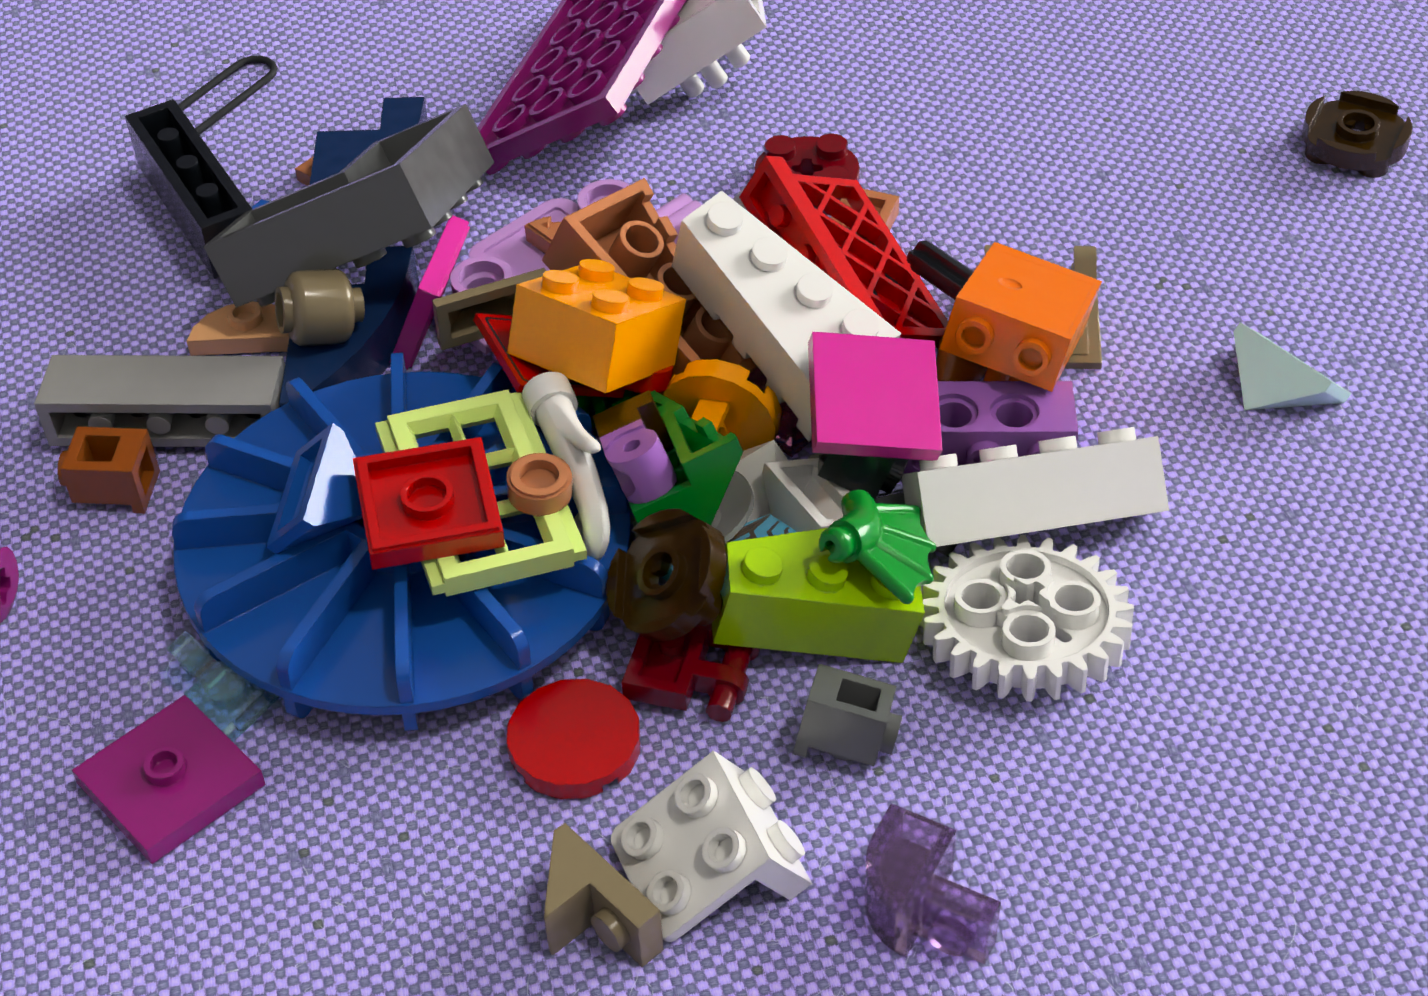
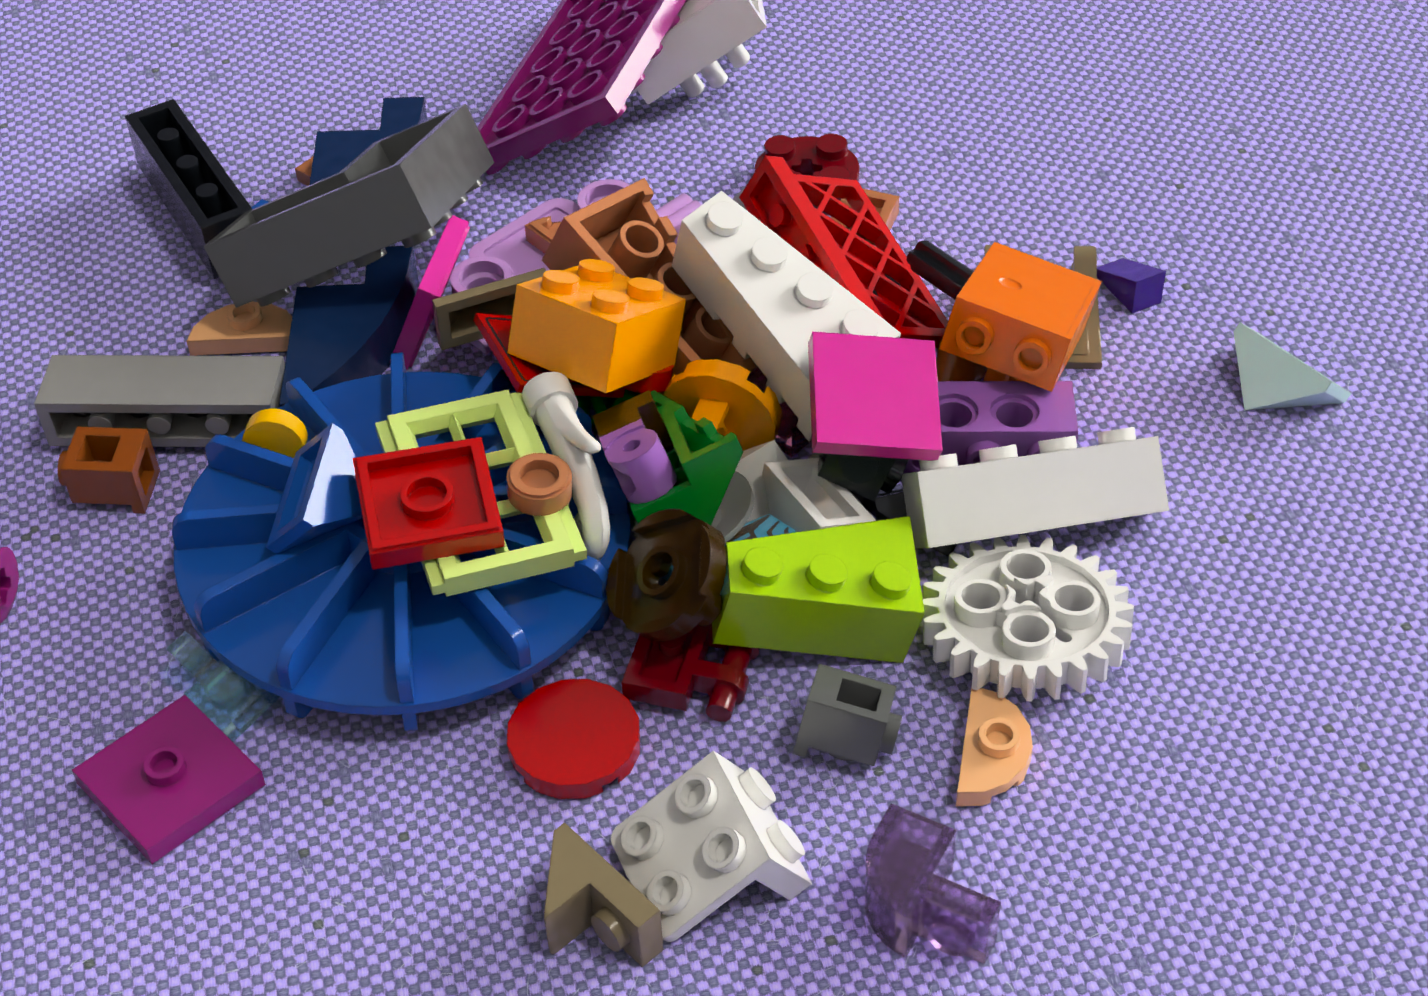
(240, 98): black piece -> none
(276, 431): none -> yellow tile
(318, 307): dark tan head -> none
(884, 540): green arm -> none
(994, 749): none -> light nougat plate
(1133, 283): none -> dark purple piece
(1332, 137): dark brown plate -> none

